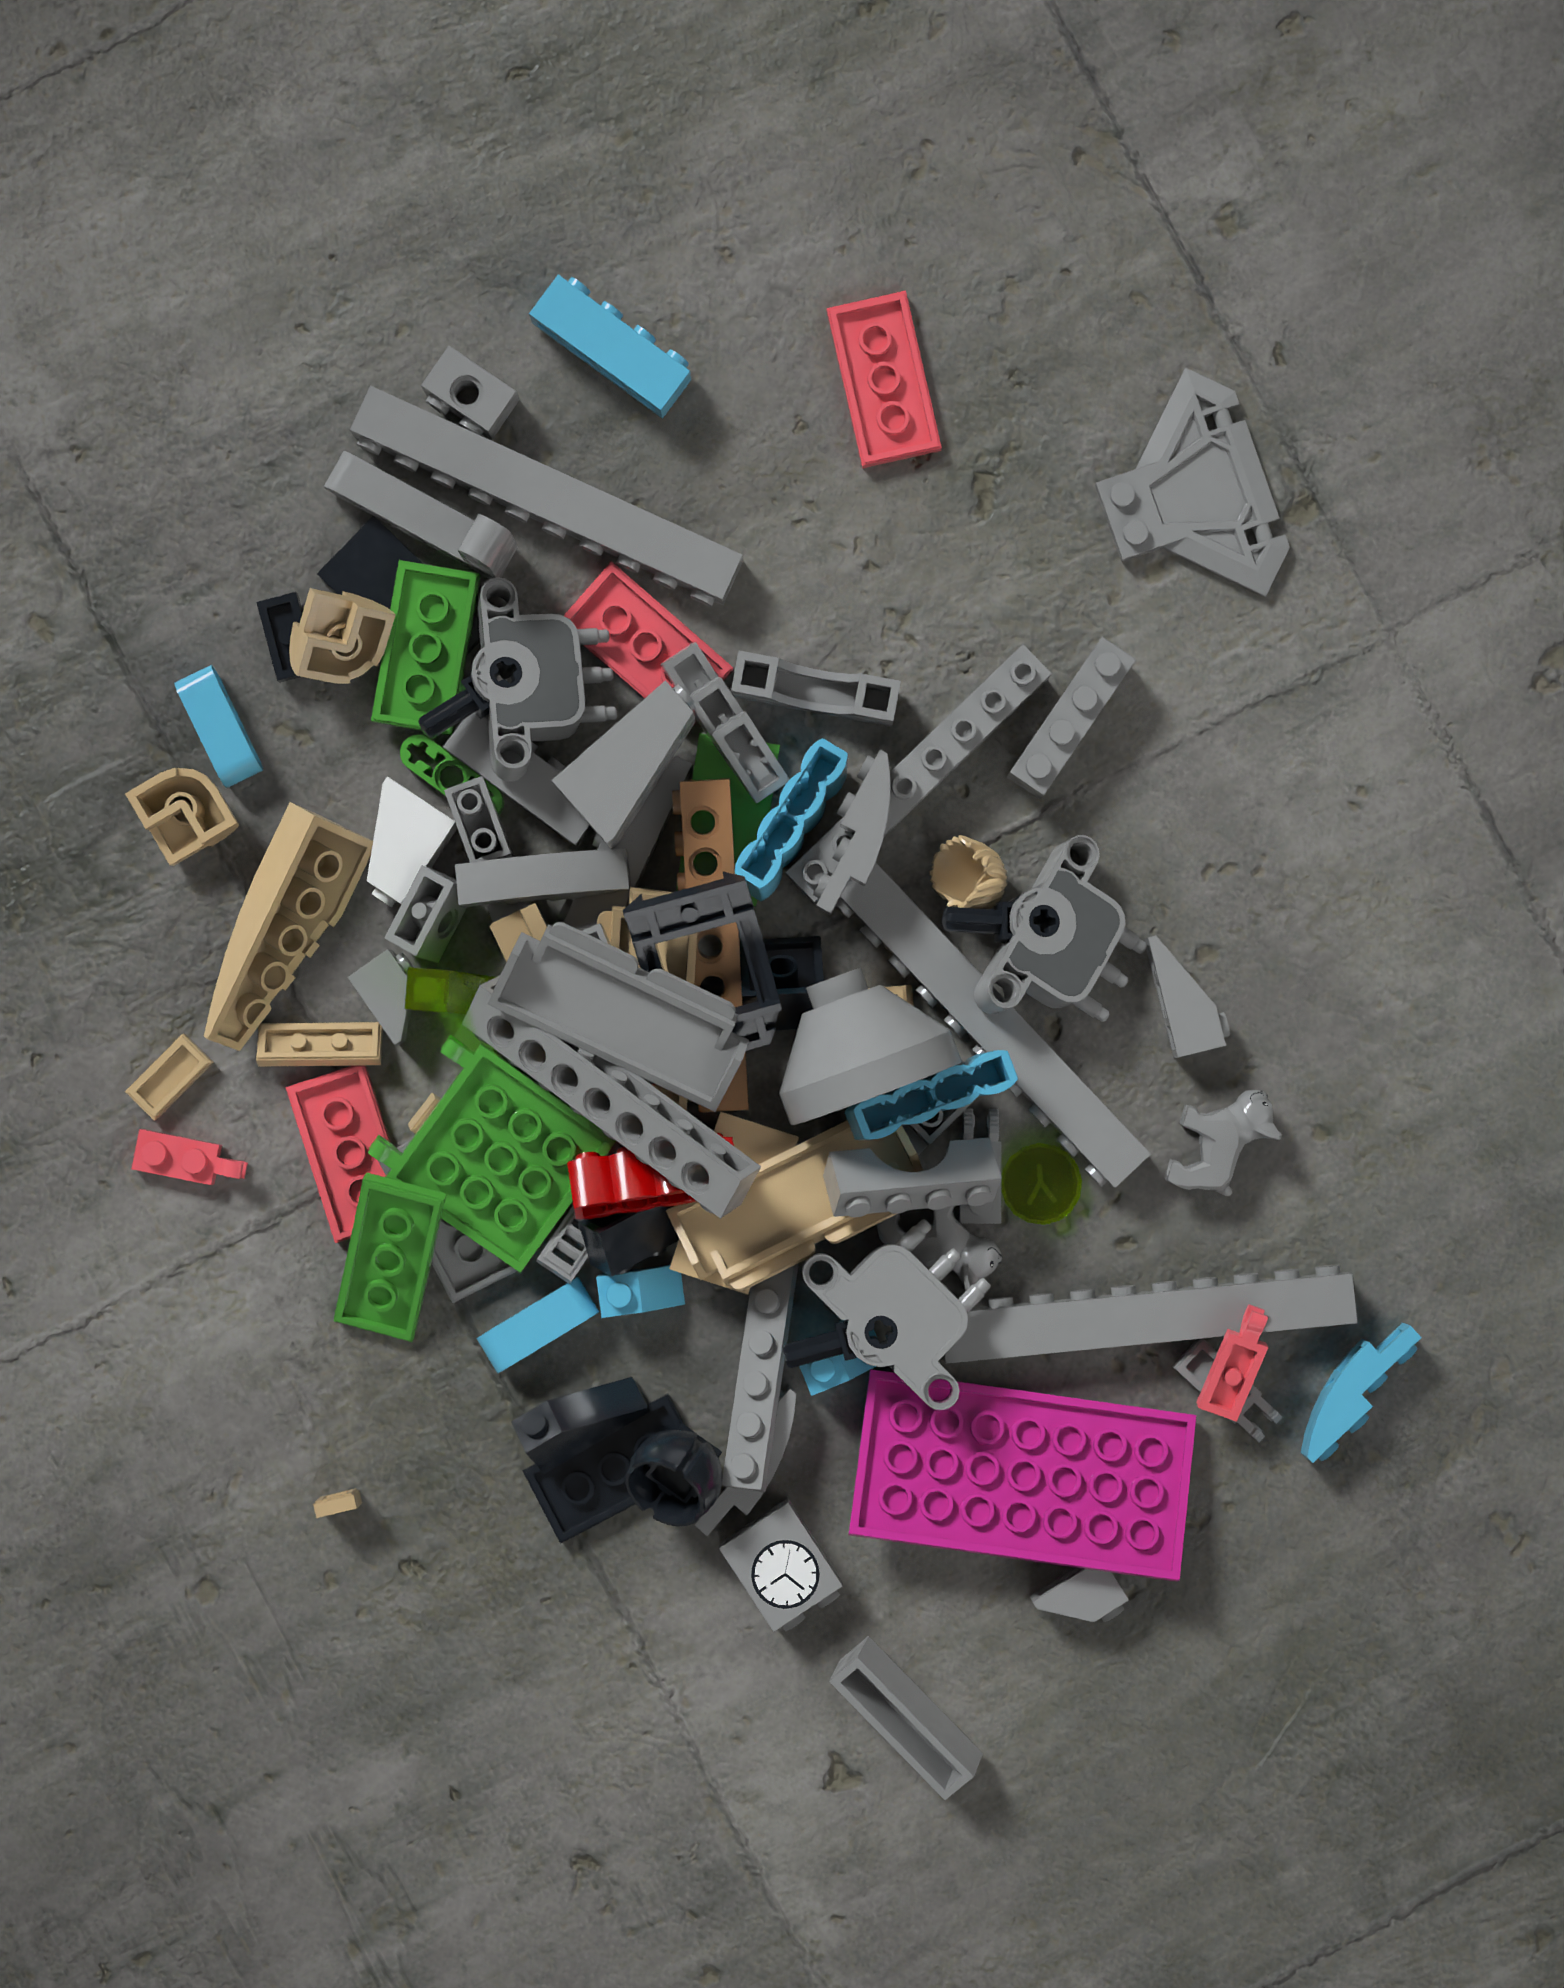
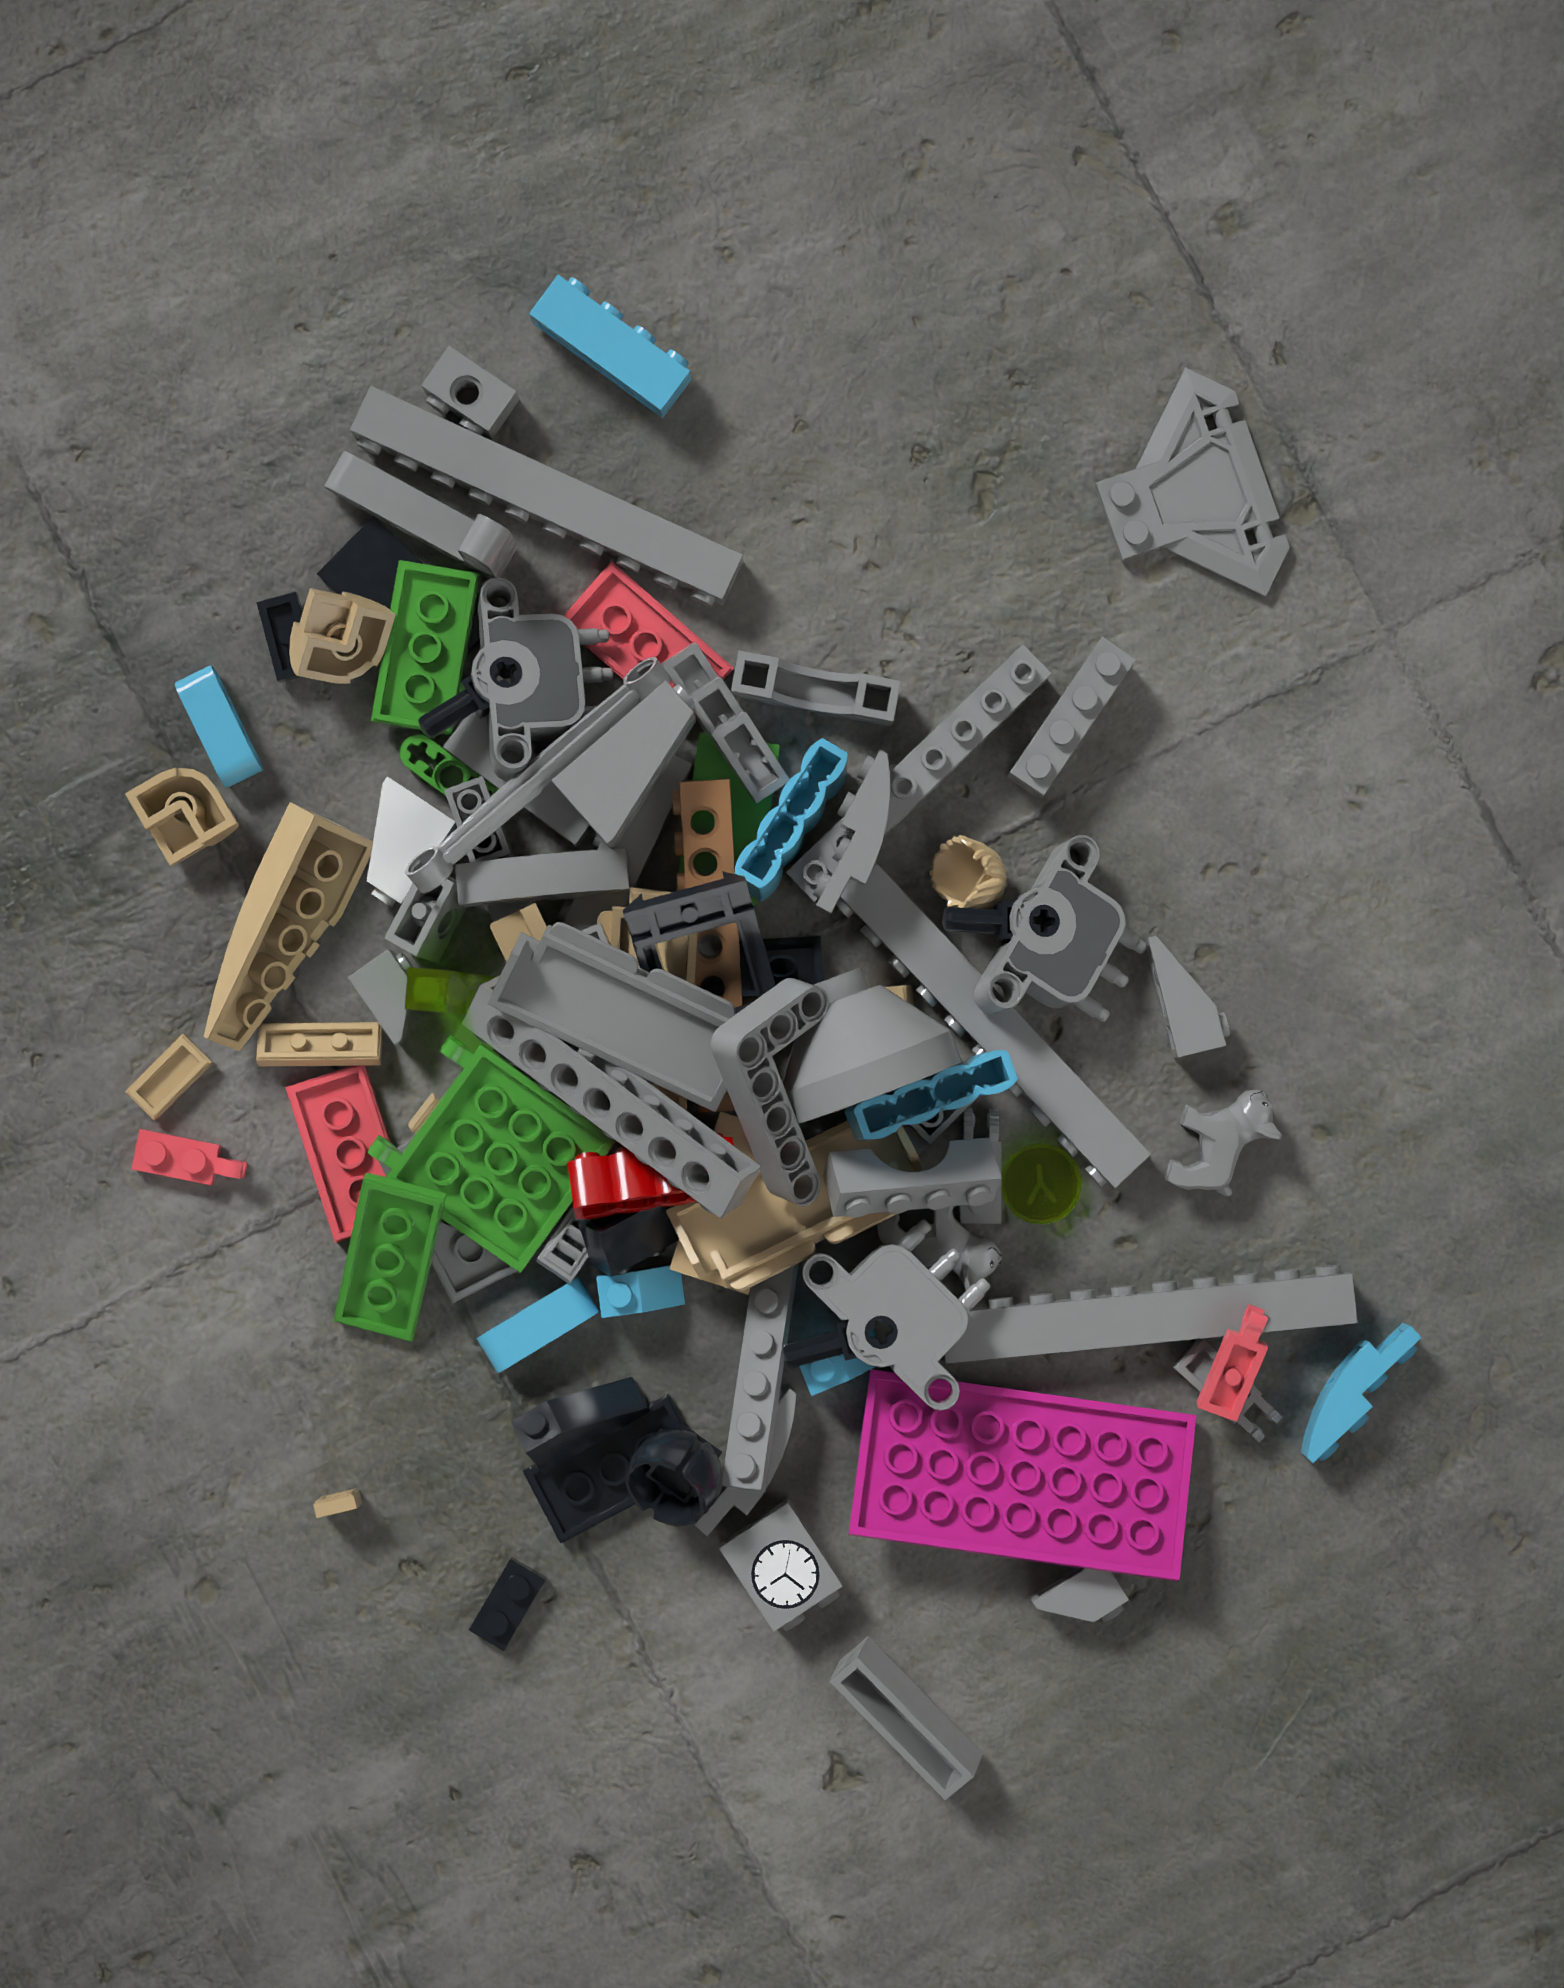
(436, 863): none -> light grey piece
(507, 1603): none -> black plate
(745, 1060): none -> light grey beam
(884, 379): coral tile -> none

